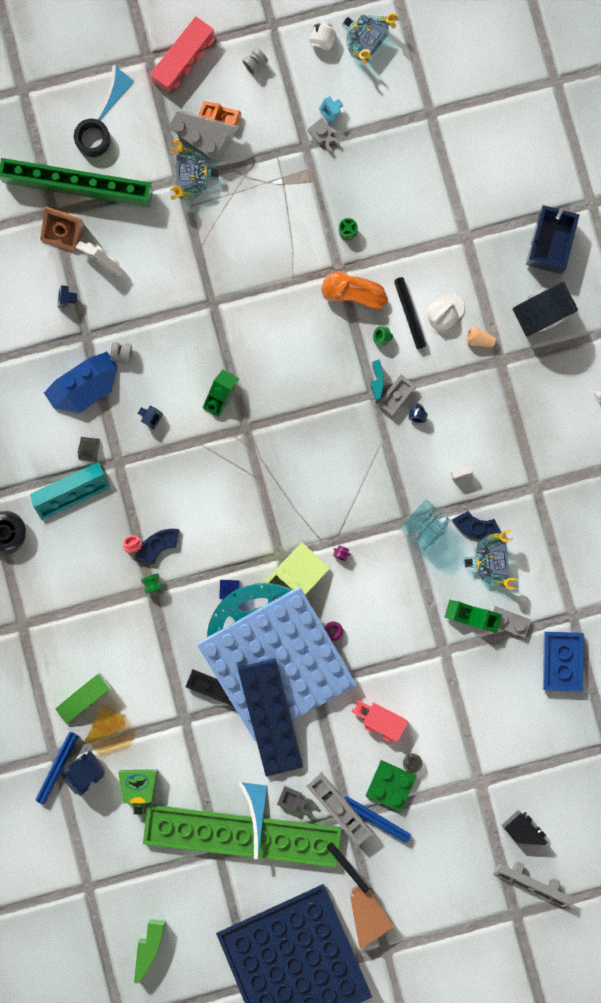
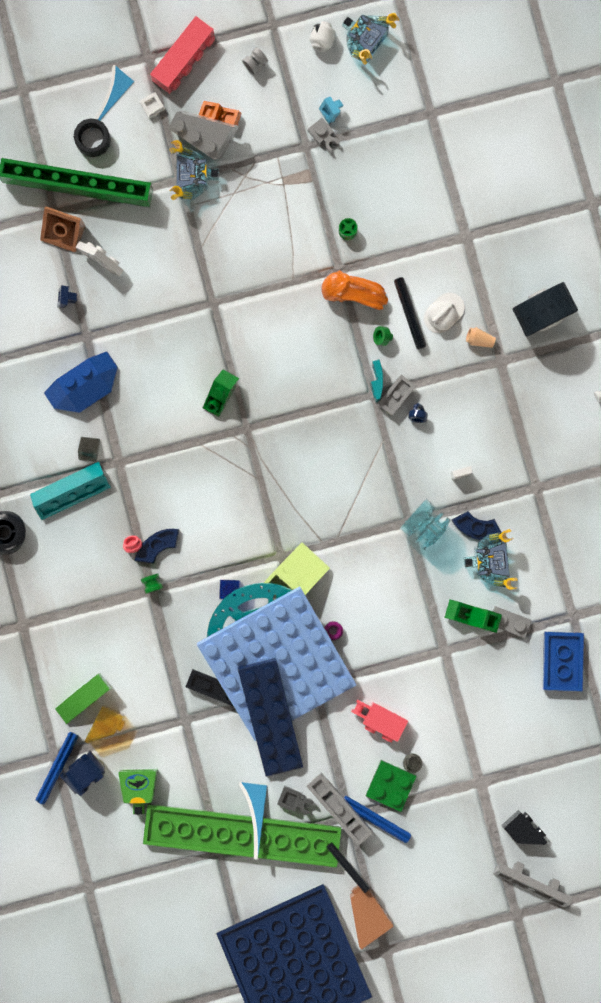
(121, 352): light grey wheel -> none
(148, 948): bright green slope -> none
(150, 416): dark blue tile -> none
(152, 105): none -> white tile
(341, 553): magenta plate -> none
(552, 240): dark blue piece -> none

